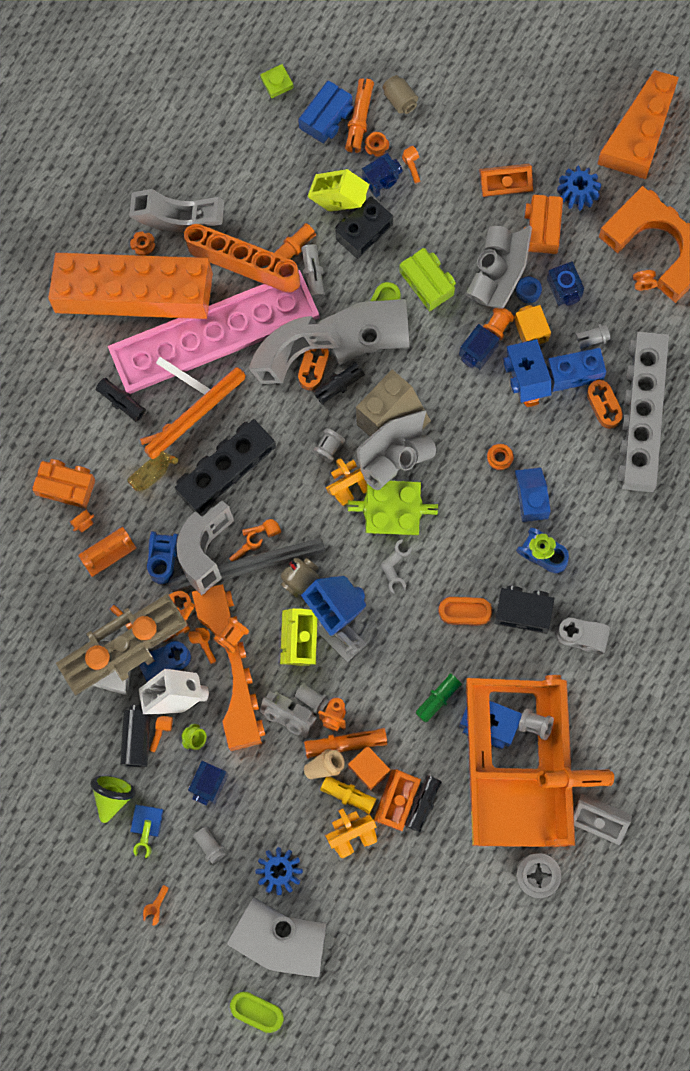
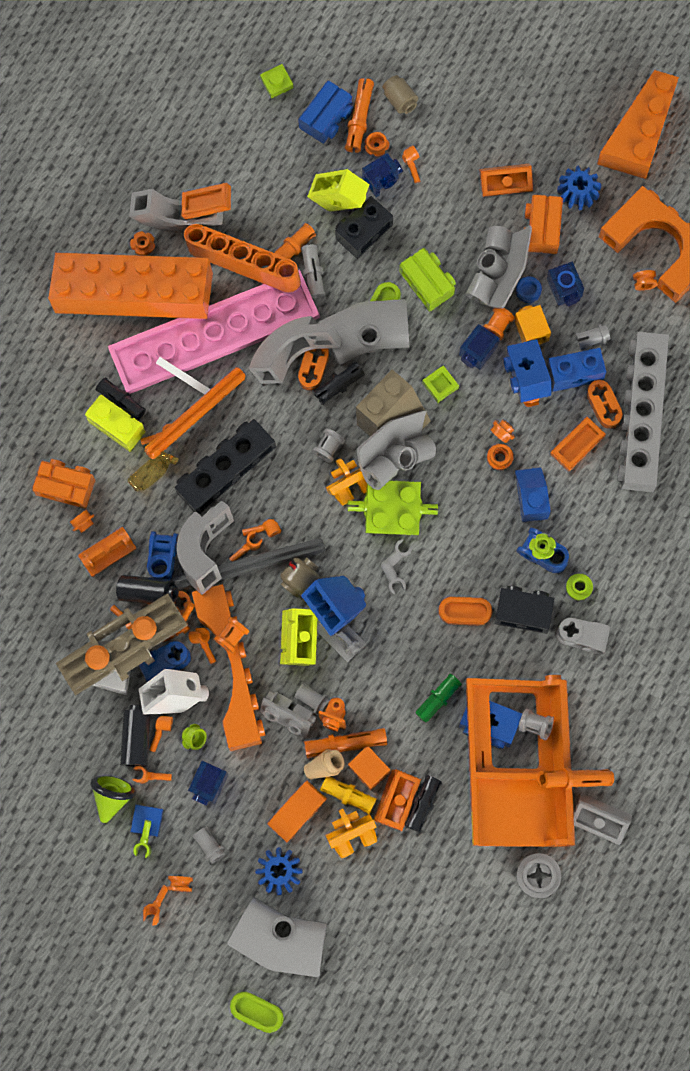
(115, 423): none -> neon yellow brick
(144, 589): none -> black brick
(151, 775): none -> orange hand
(180, 883): none -> orange bush
(206, 201): none -> orange tile
(297, 811): none -> orange slope
(440, 384): none -> lime plate
(503, 430): none -> orange plate
(576, 594): none -> lime plate
(577, 444): none -> orange tile

